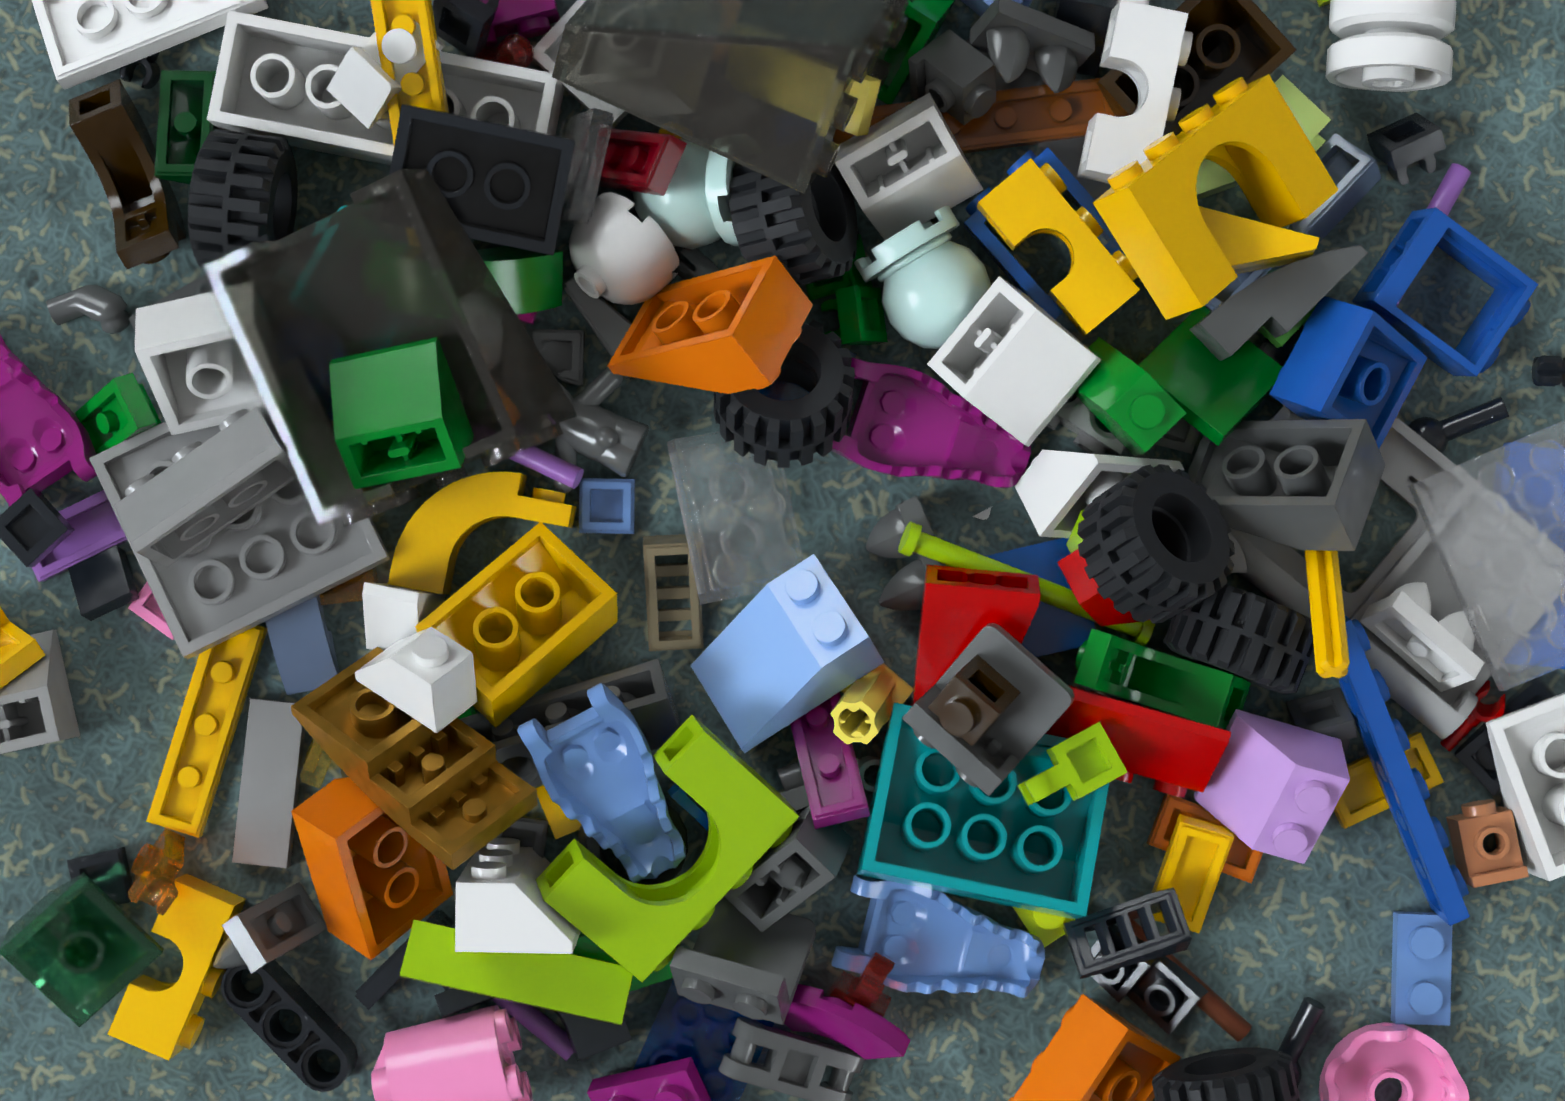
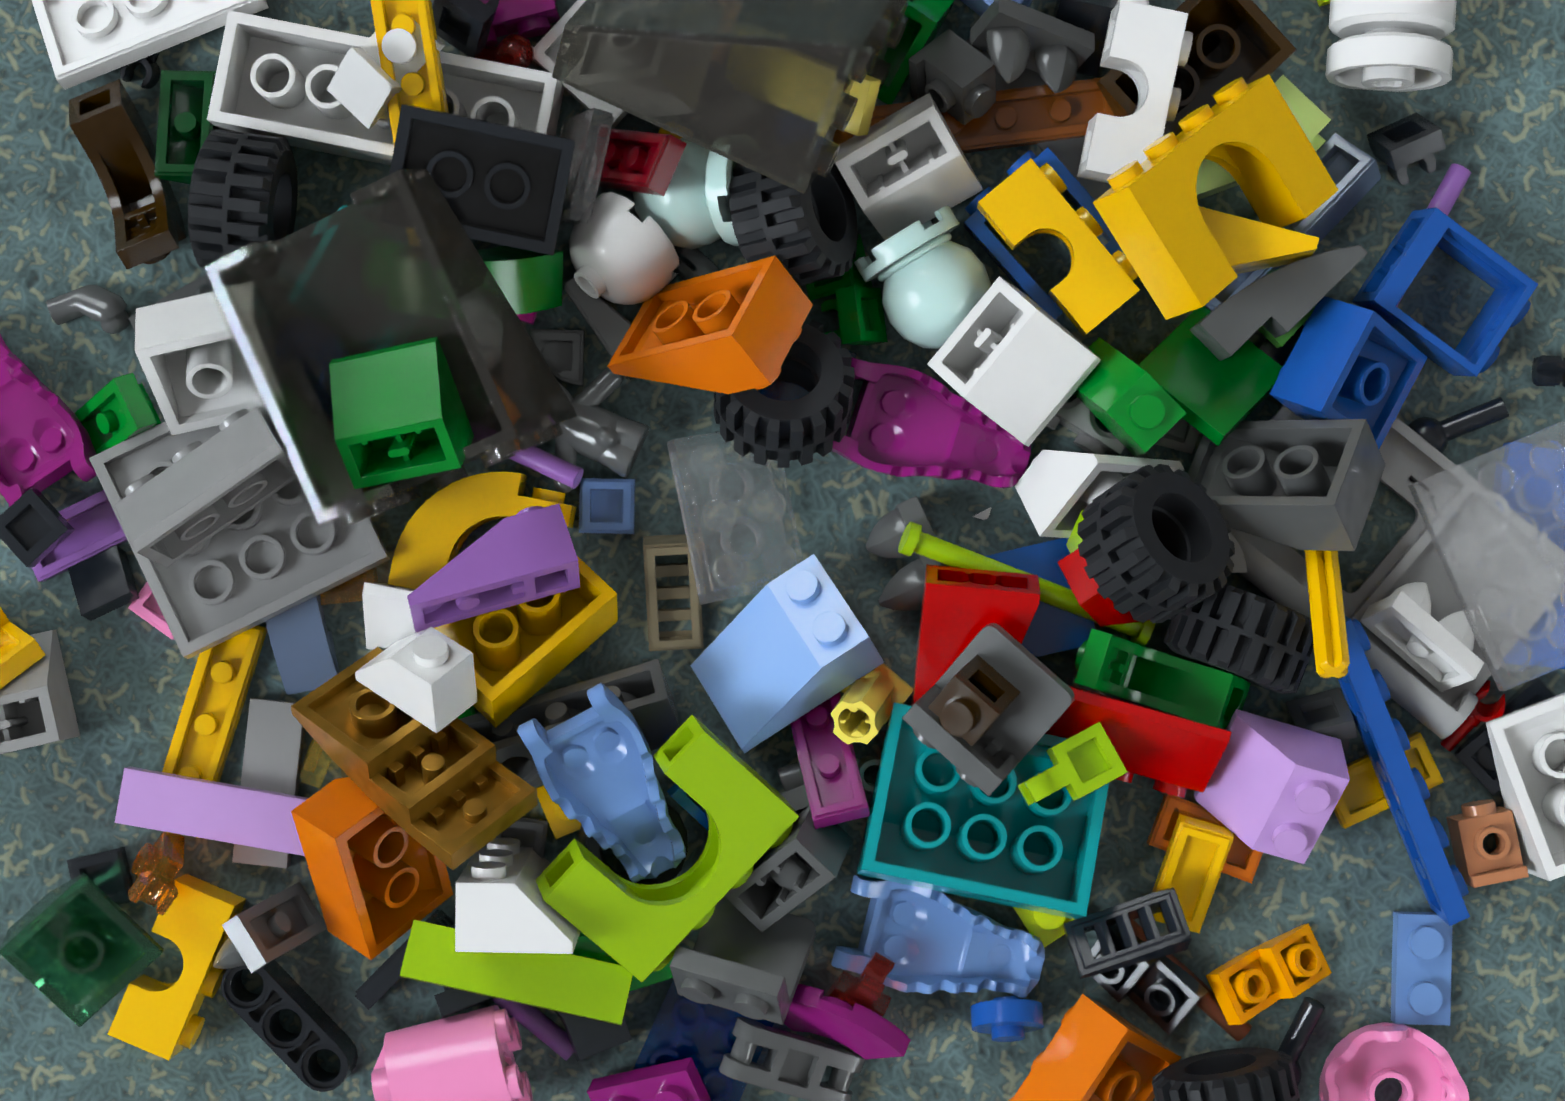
(209, 810): none -> lavender tile
(507, 566): none -> medium lavender slope
(1007, 1018): none -> blue wheel
(1267, 974): none -> light orange slope

